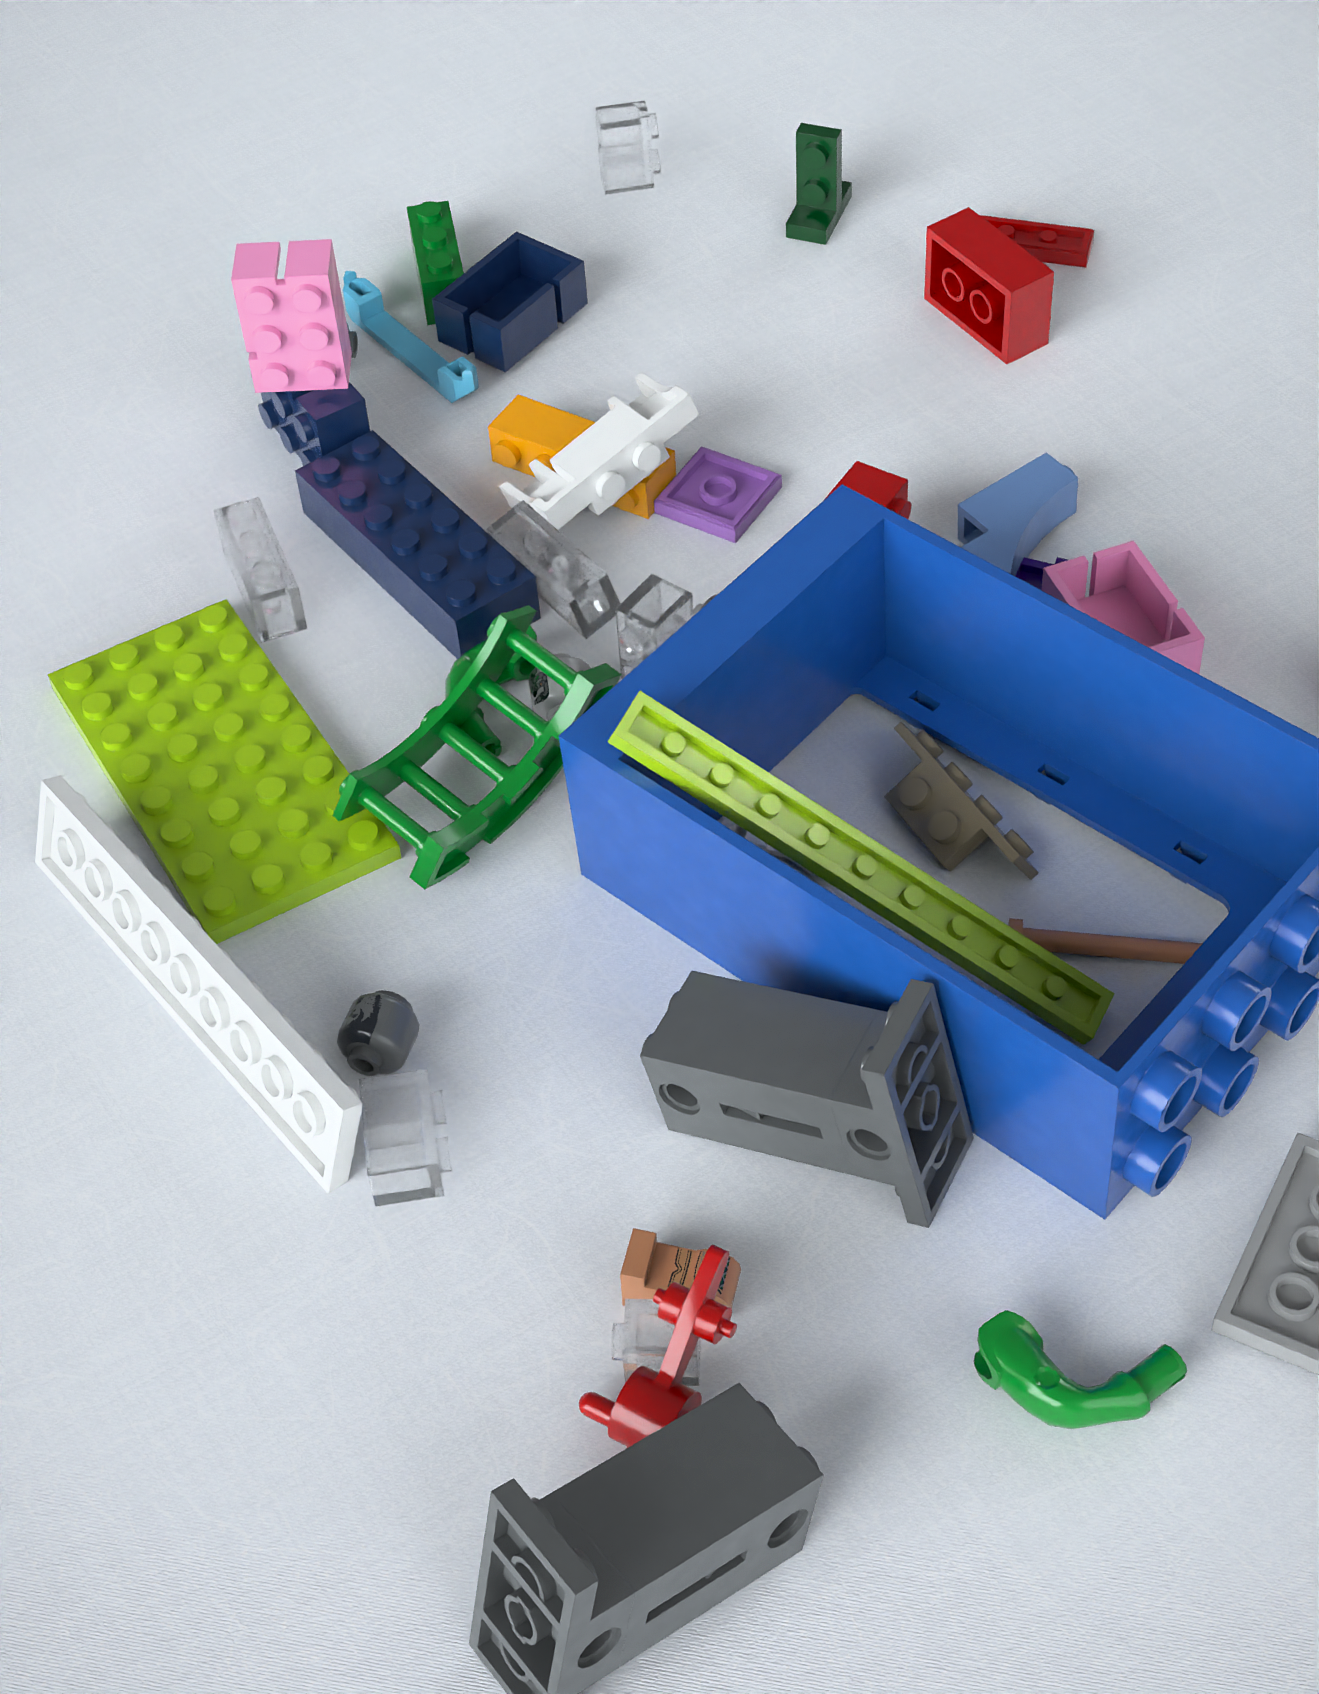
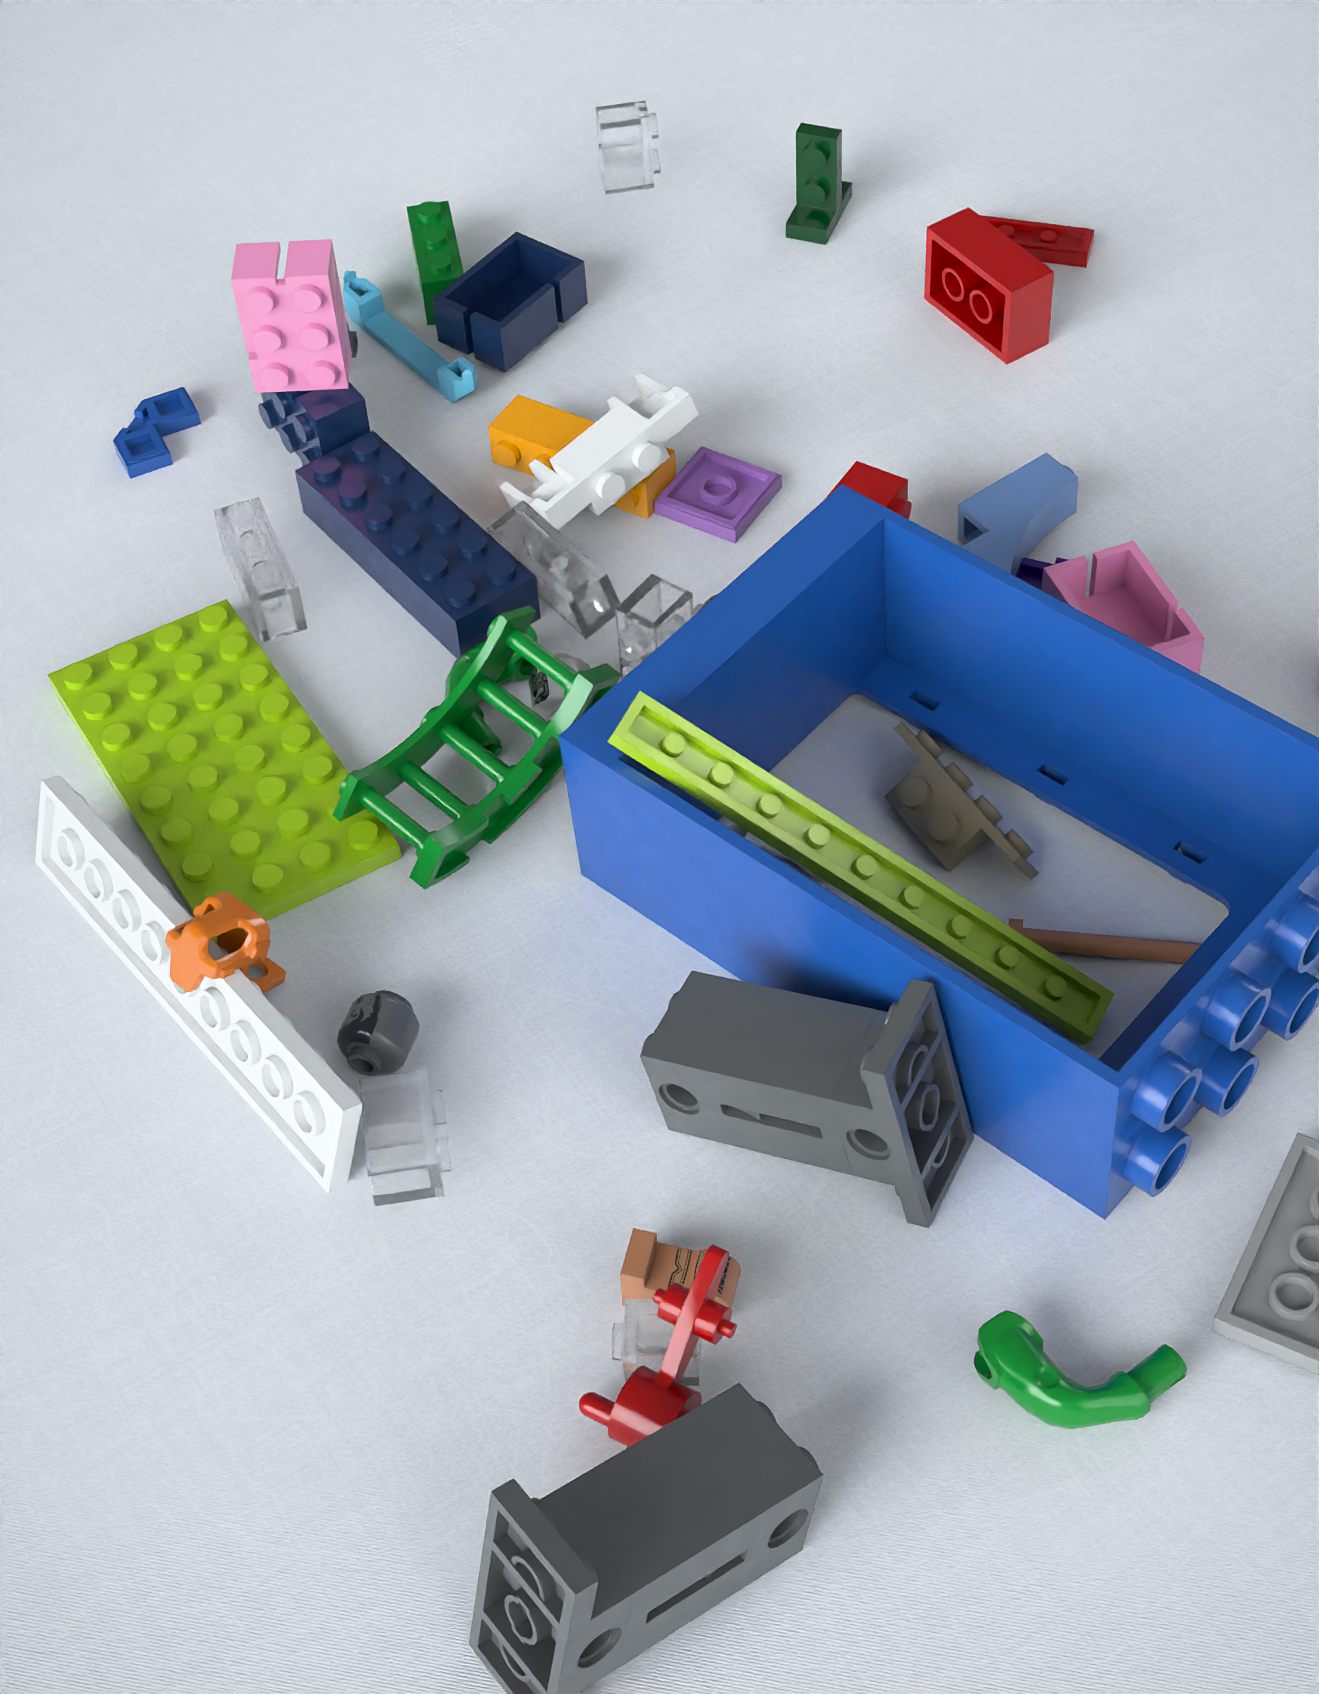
(141, 444): none -> blue tile
(237, 930): none -> orange piece

